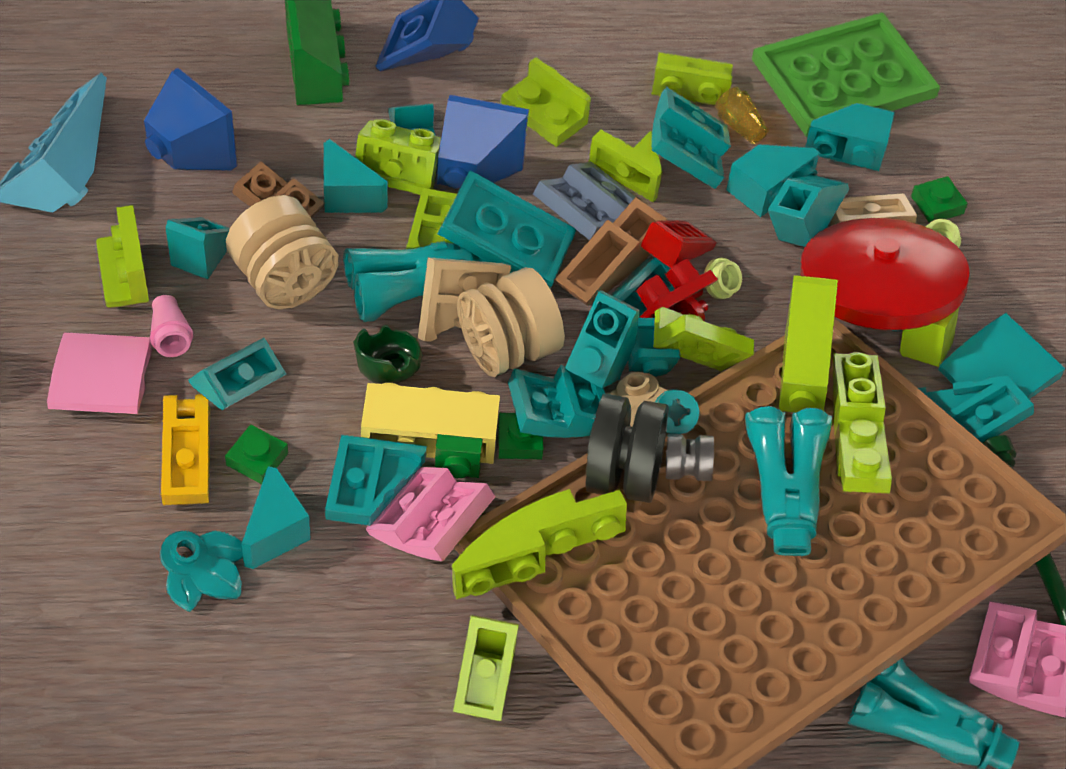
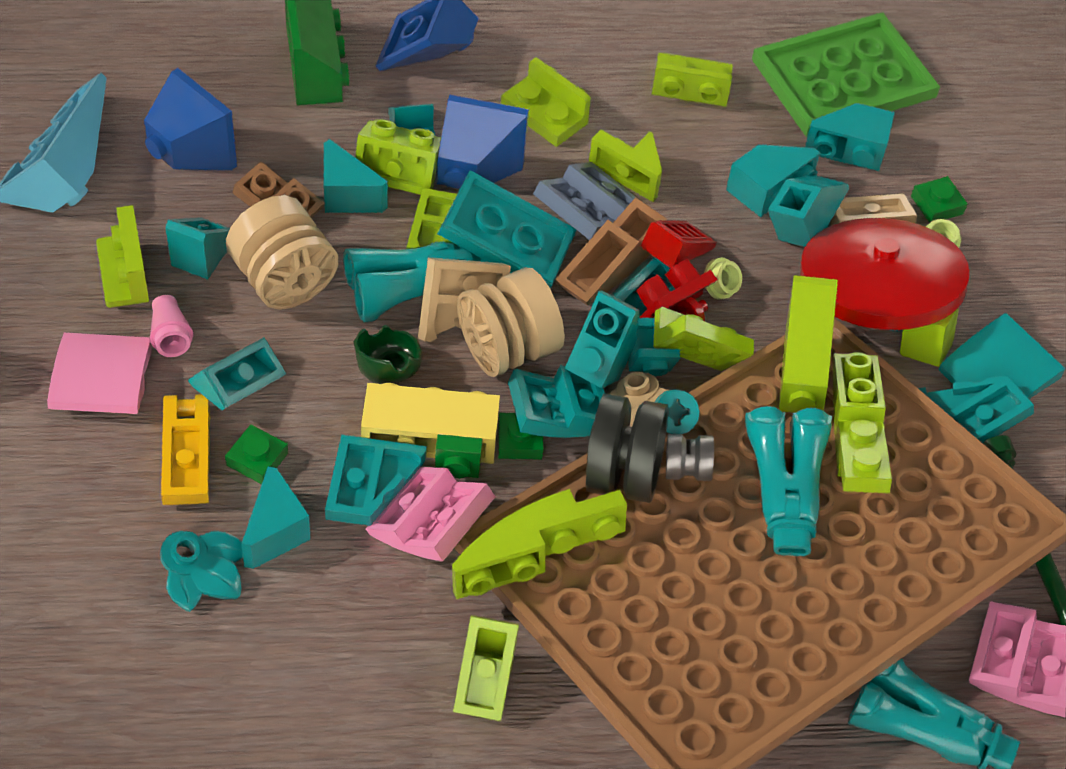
(690, 138): teal slope -> none
(741, 114): clear yellow cone -> none

